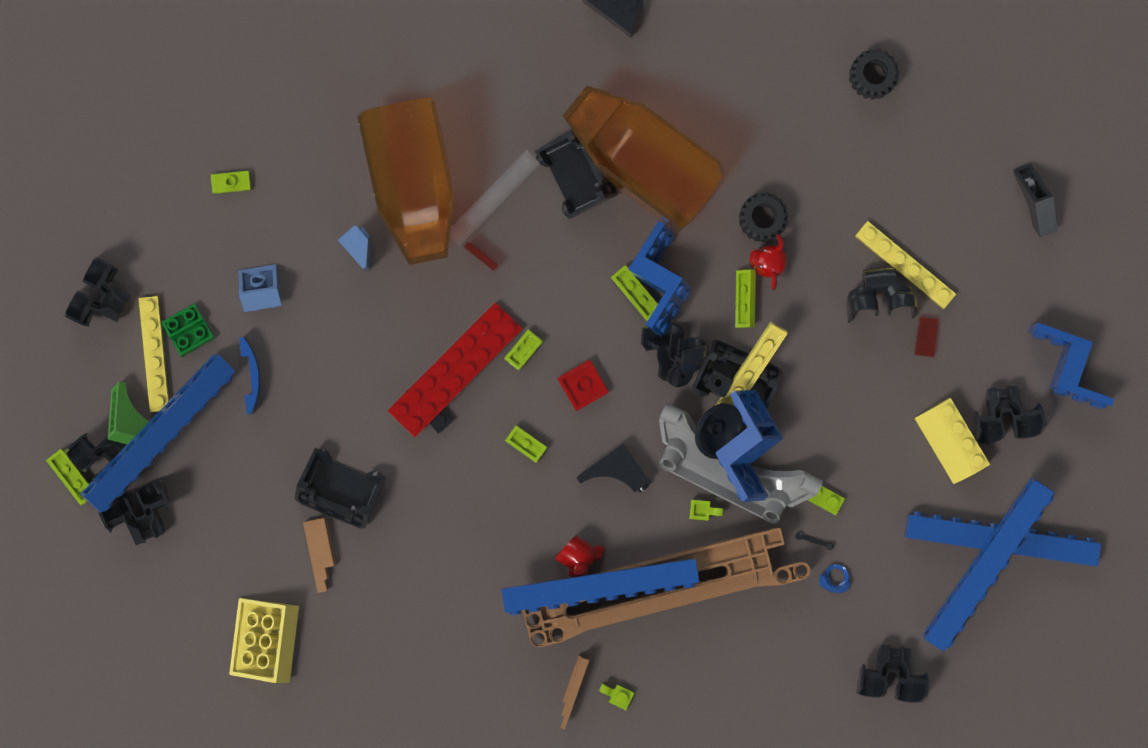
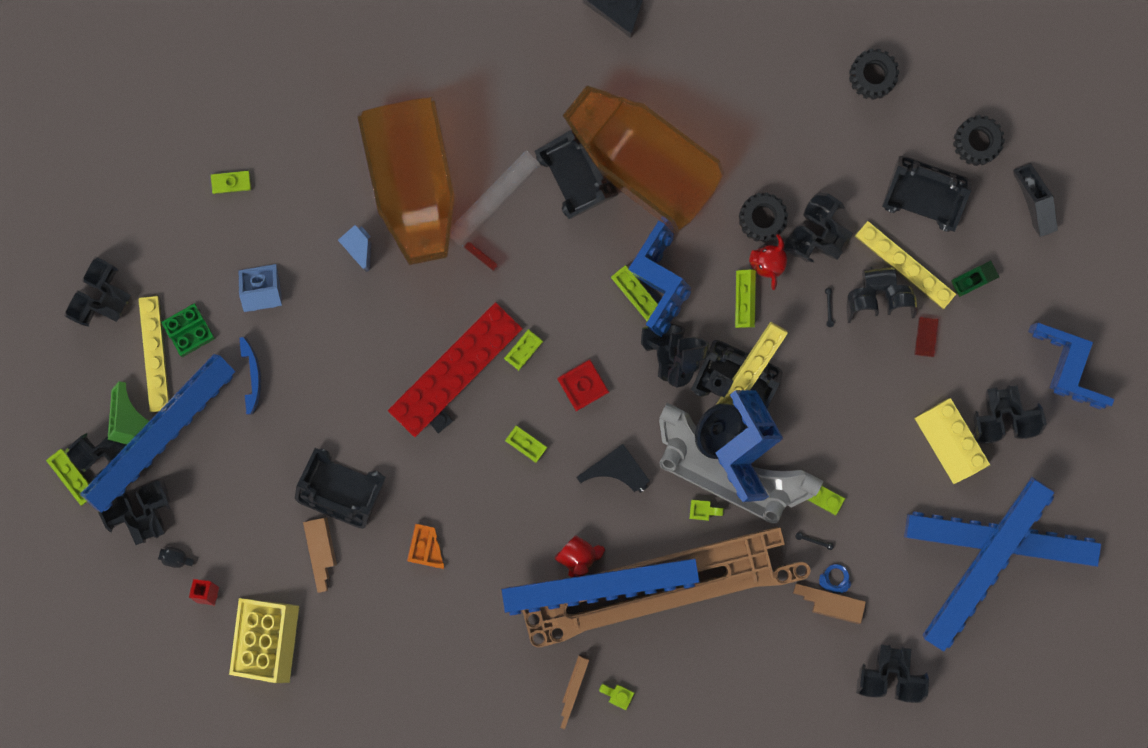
(174, 558): none -> black plant
(204, 592): none -> red brick
(425, 547): none -> orange wing
(819, 211): none -> black piece
(829, 323): none -> black hinge
(832, 604): none -> medium nougat piece
(927, 192): none -> black windscreen
(975, 278): none -> dark green slope
(993, 133): none -> black tyre

